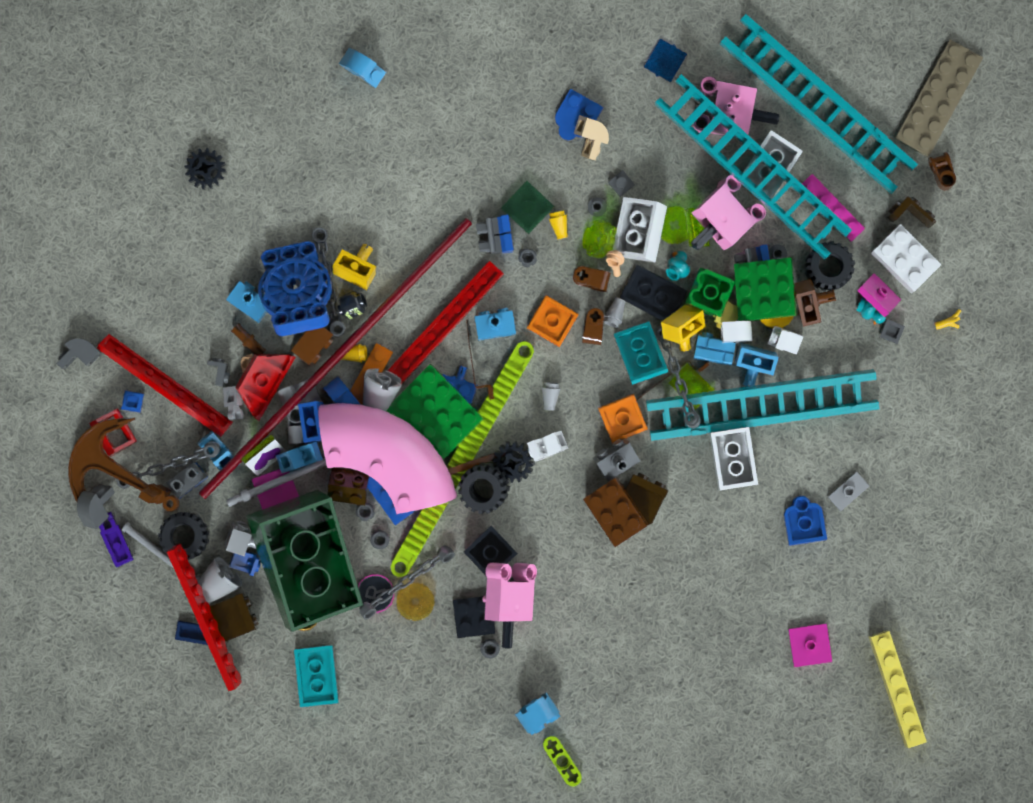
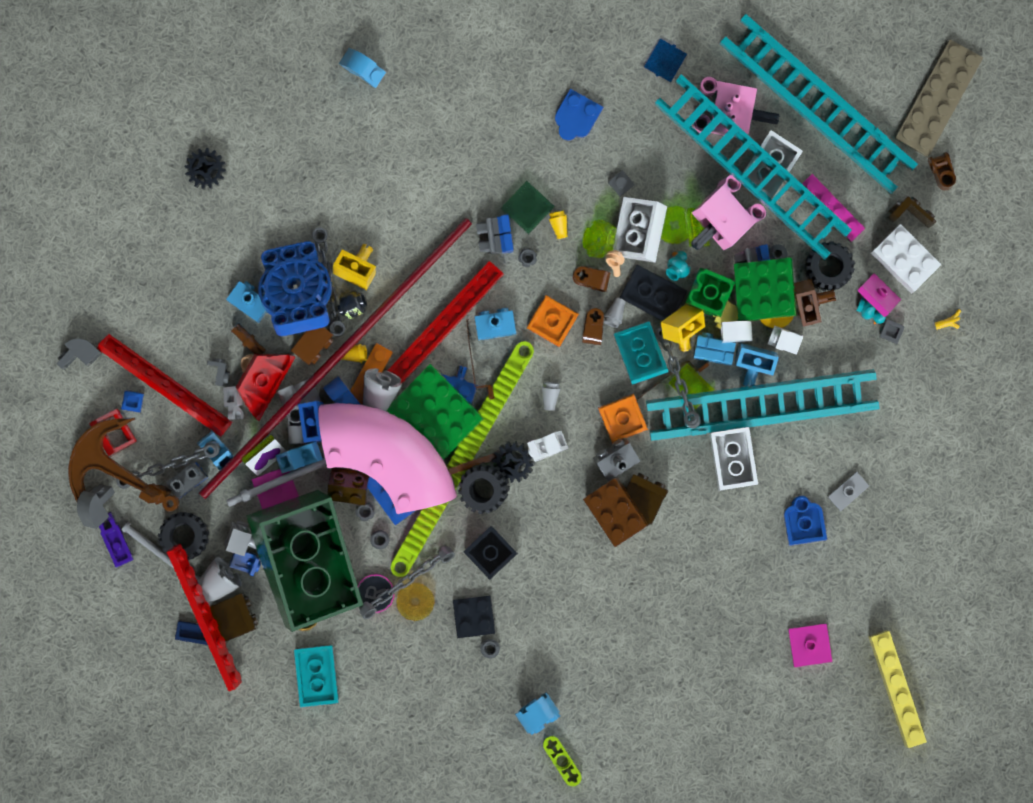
(509, 599): bright pink piece -> none
(594, 133): tan brick -> none
(601, 211): dark grey plate -> none

